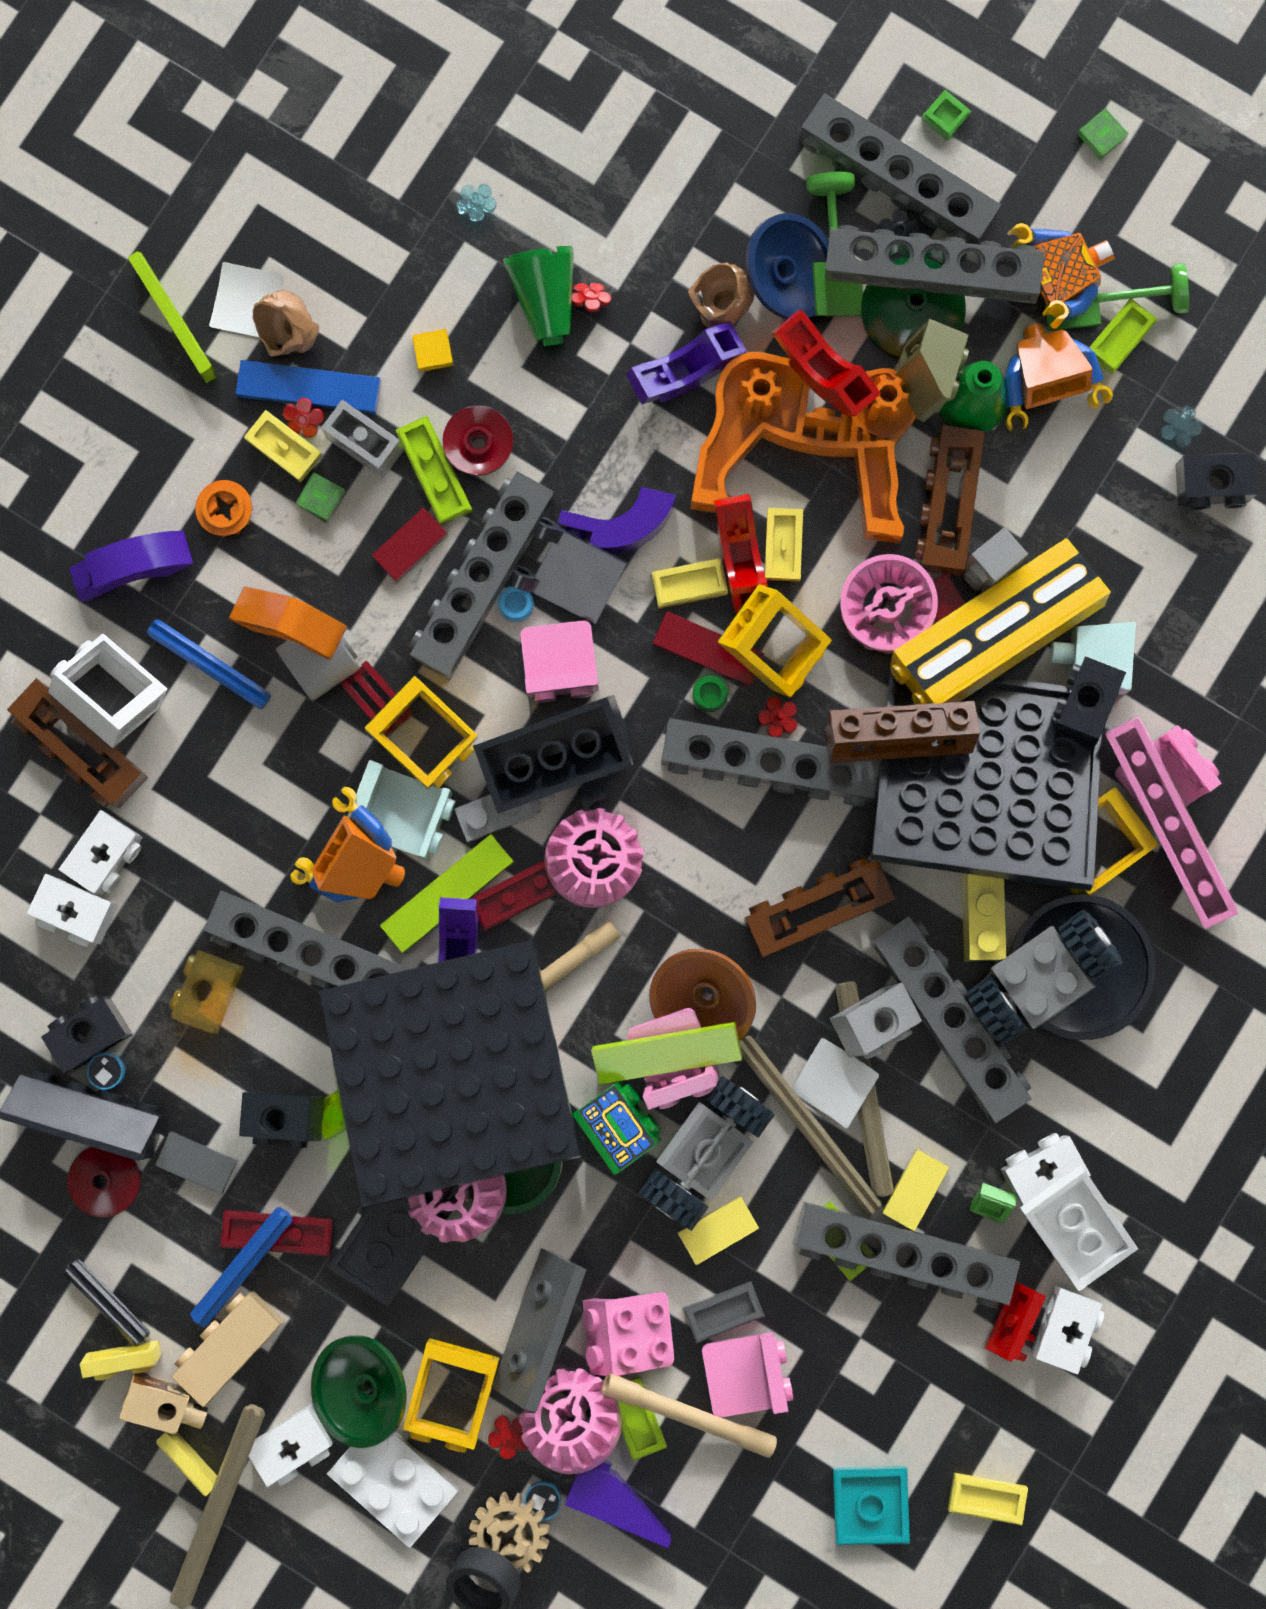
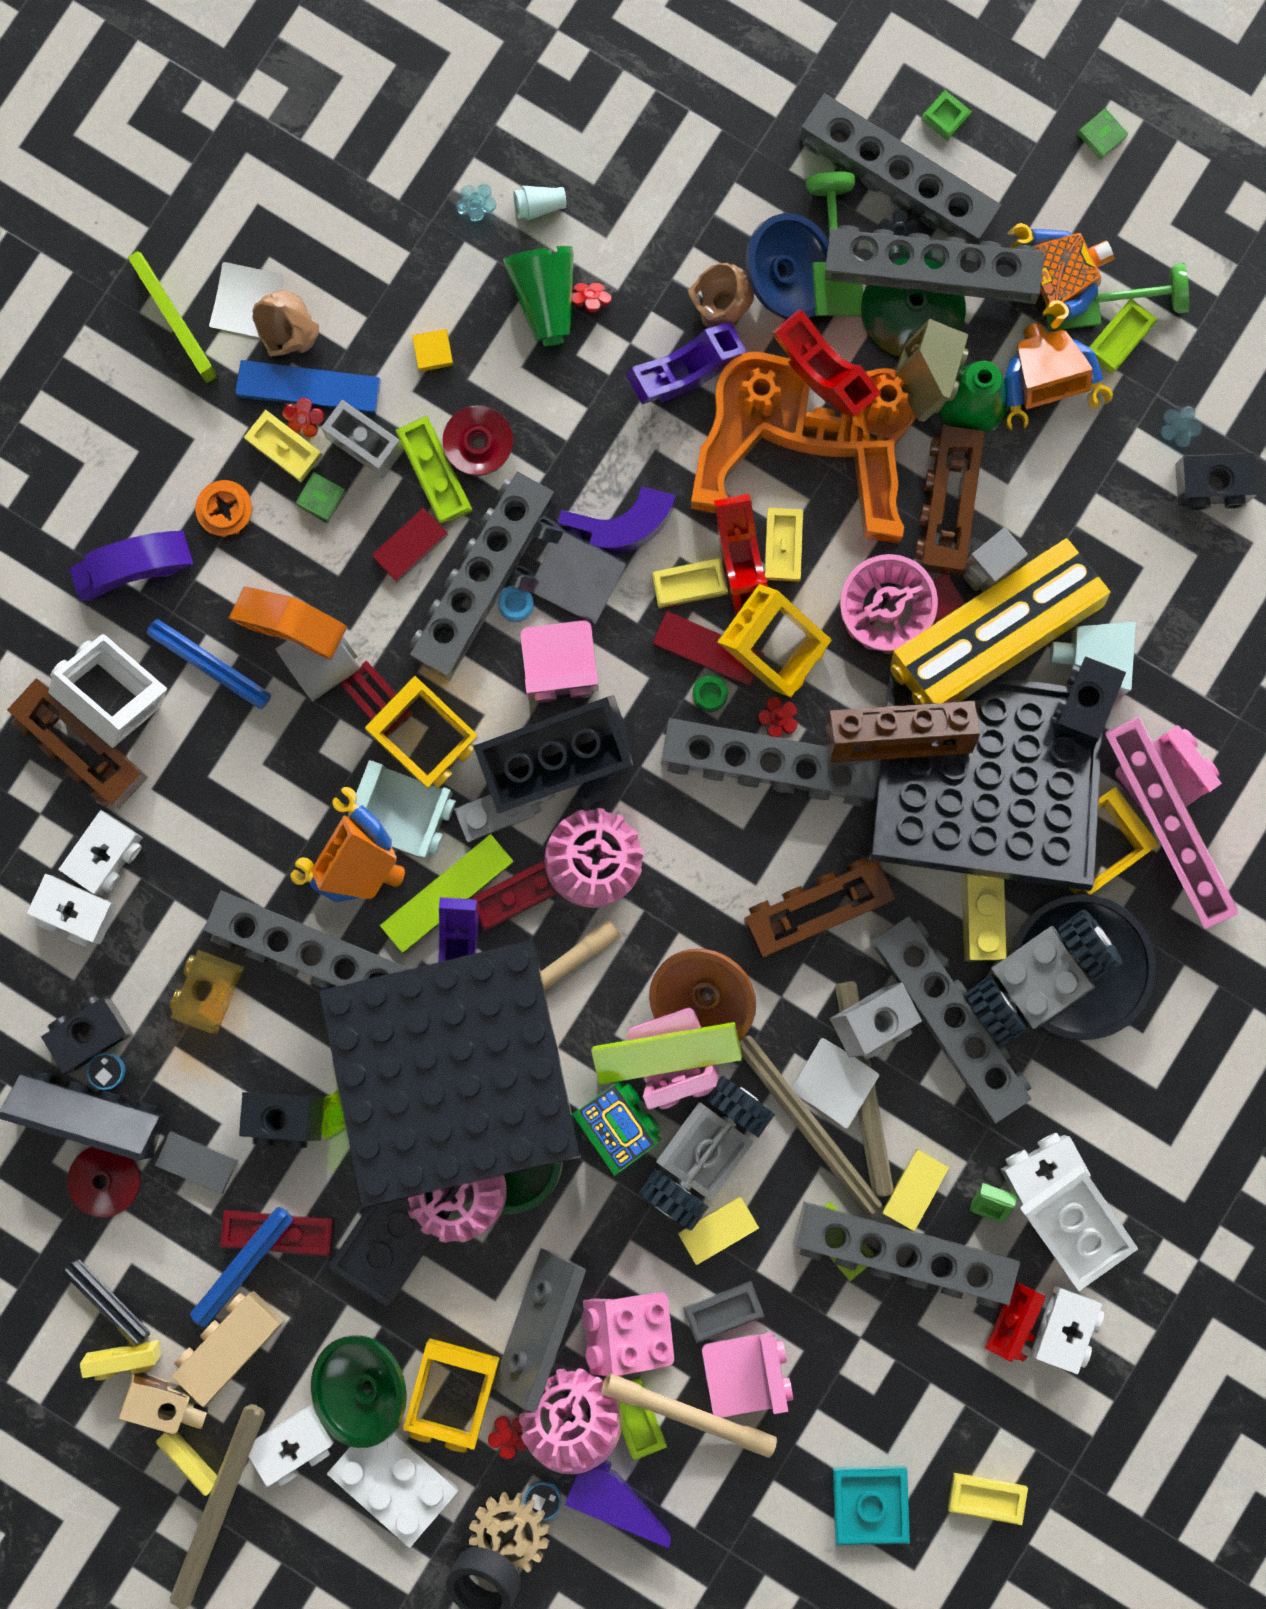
(537, 201): none -> light aqua cone

